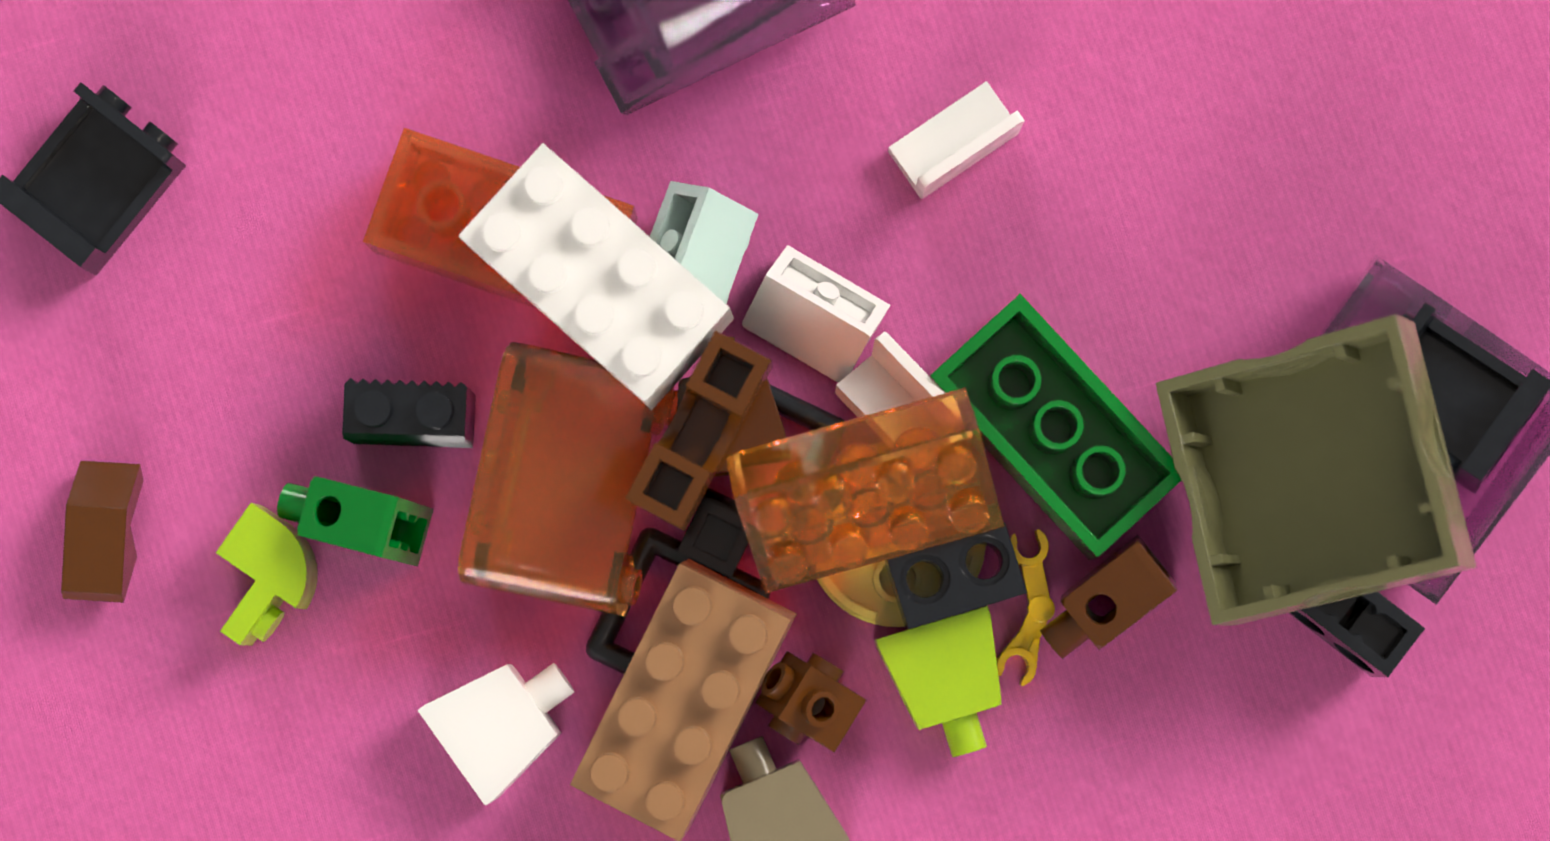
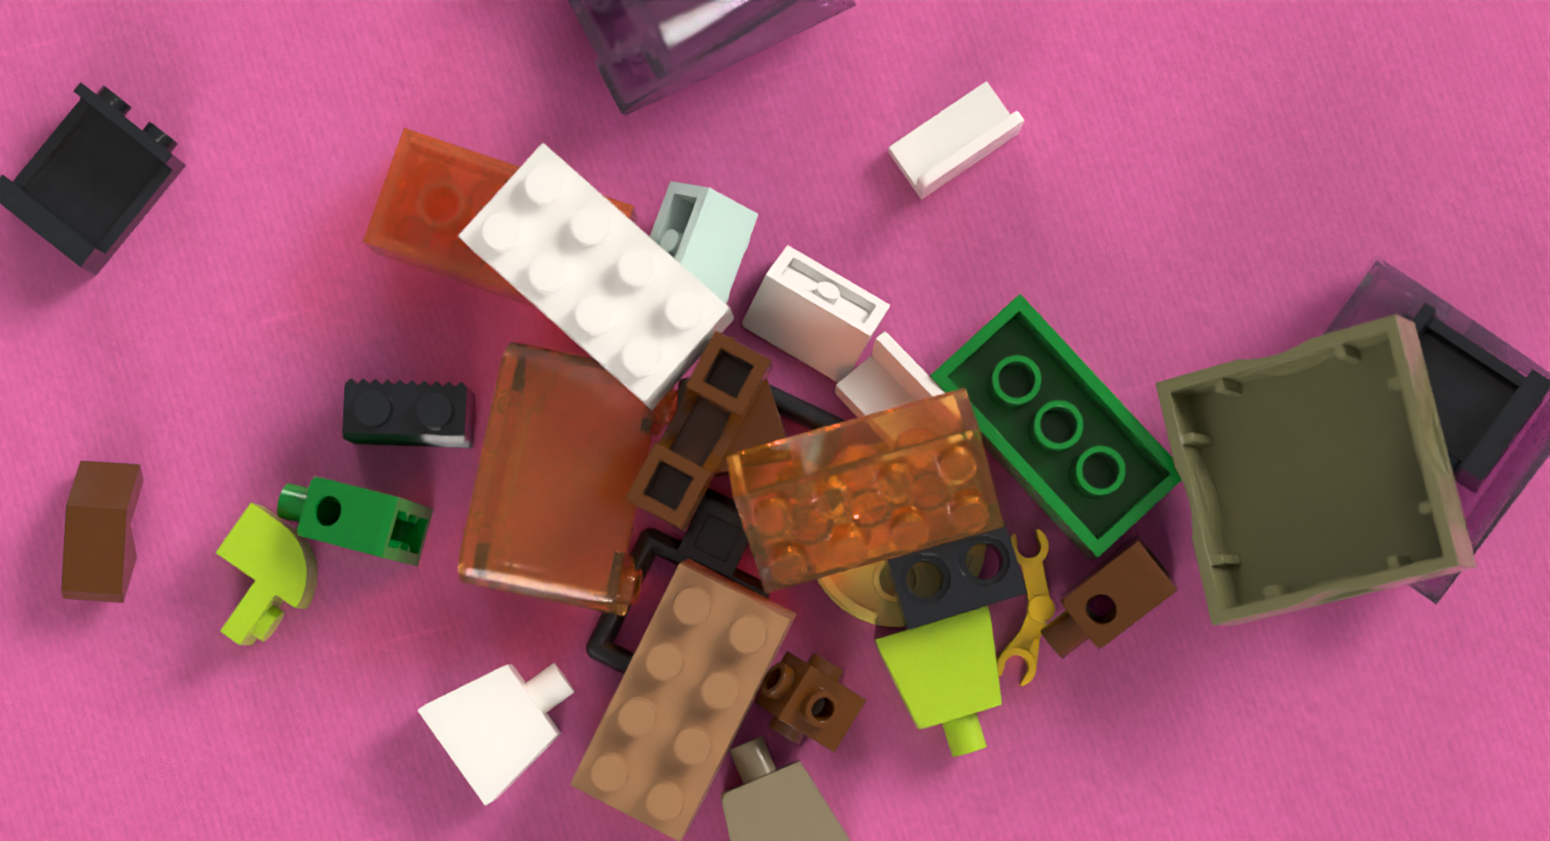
(1364, 630): black brick -> none

